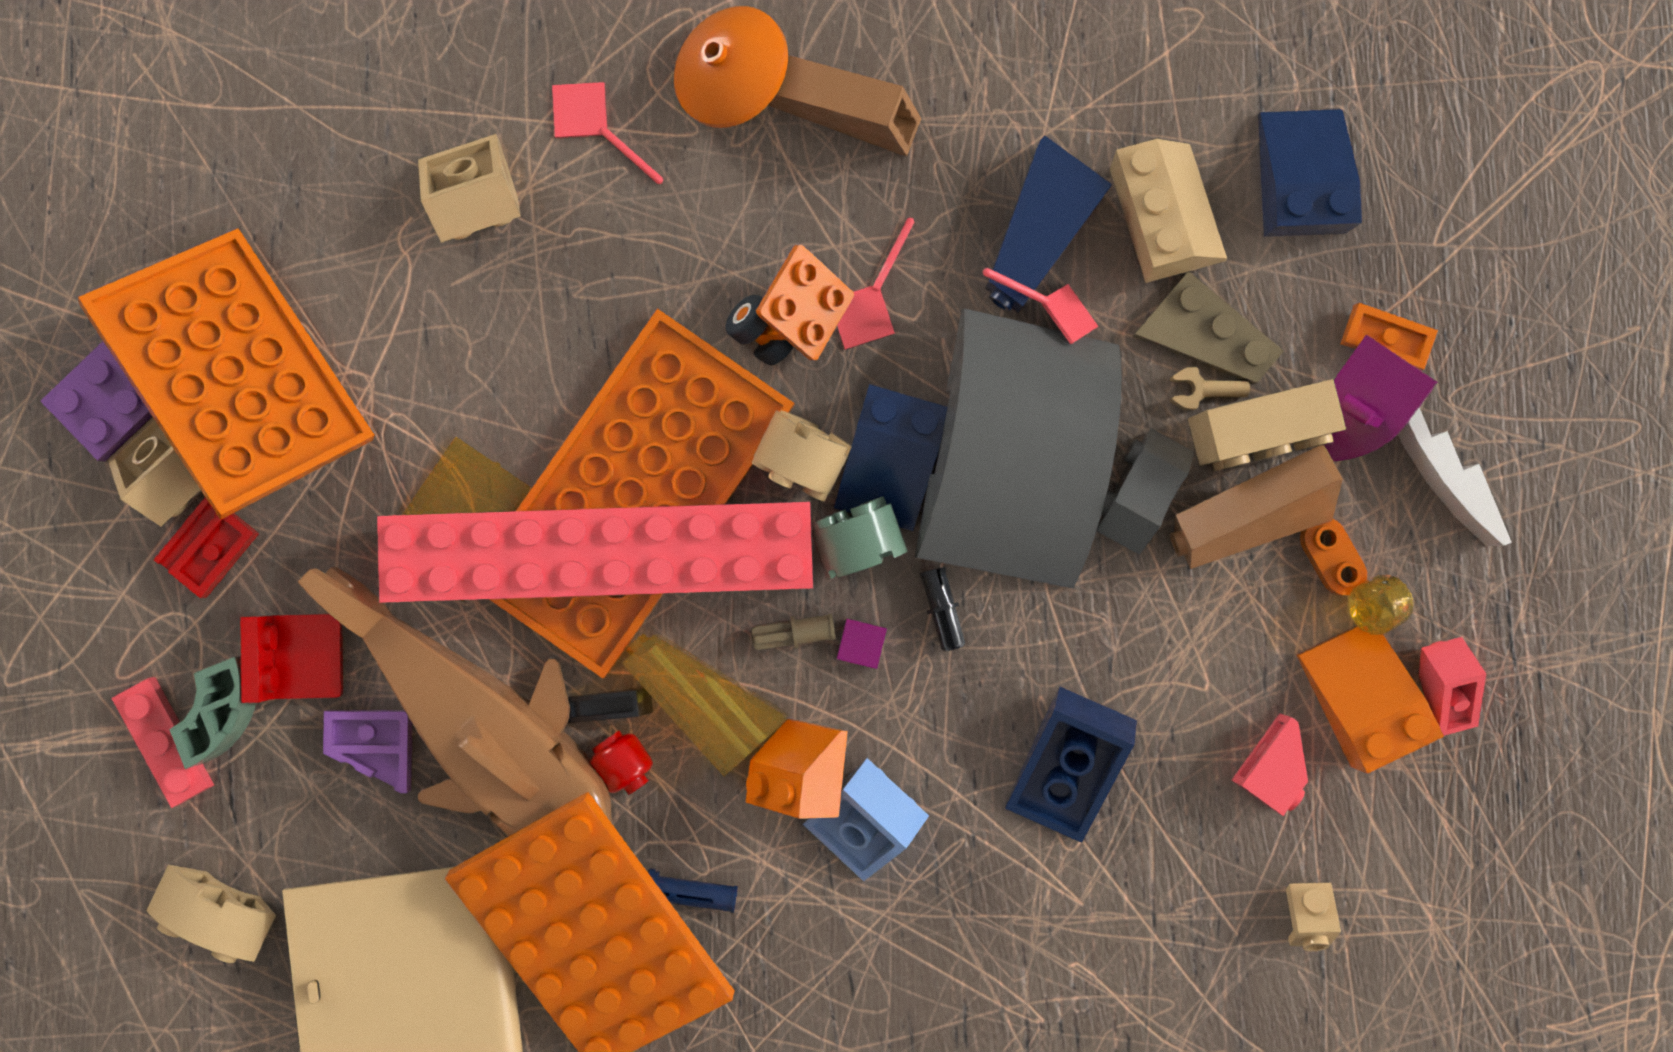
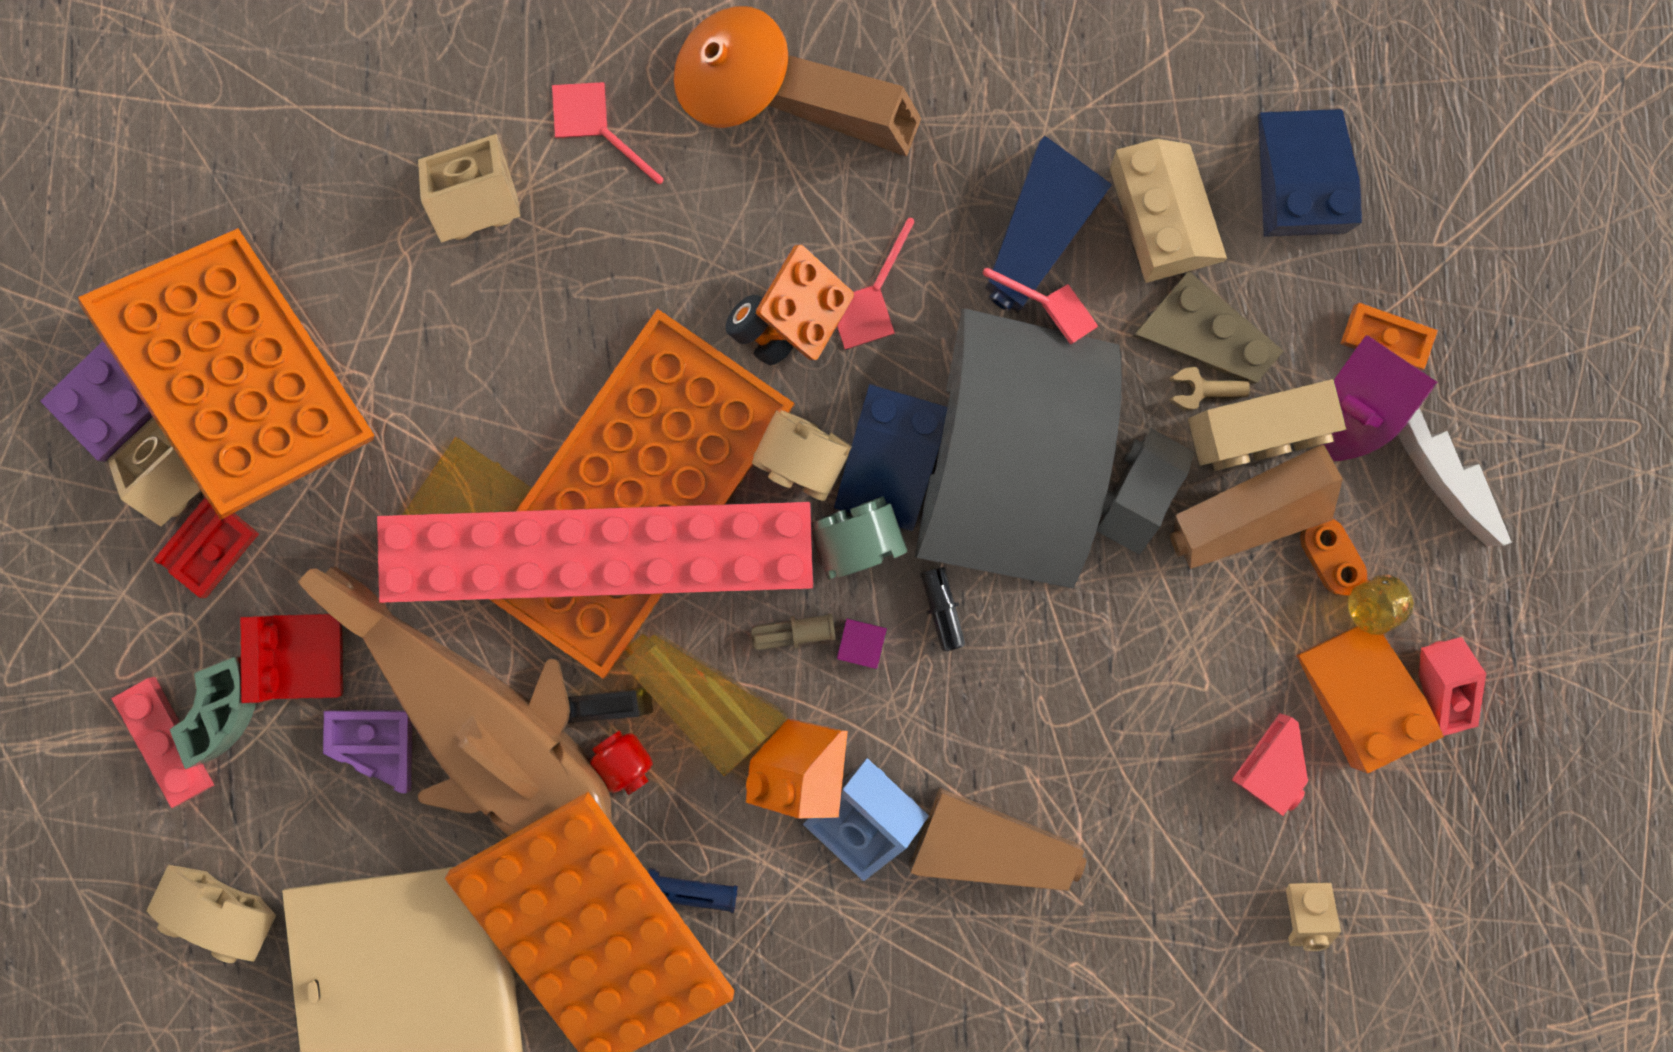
(990, 847): none -> medium nougat slope
(1072, 764): dark blue slope -> none

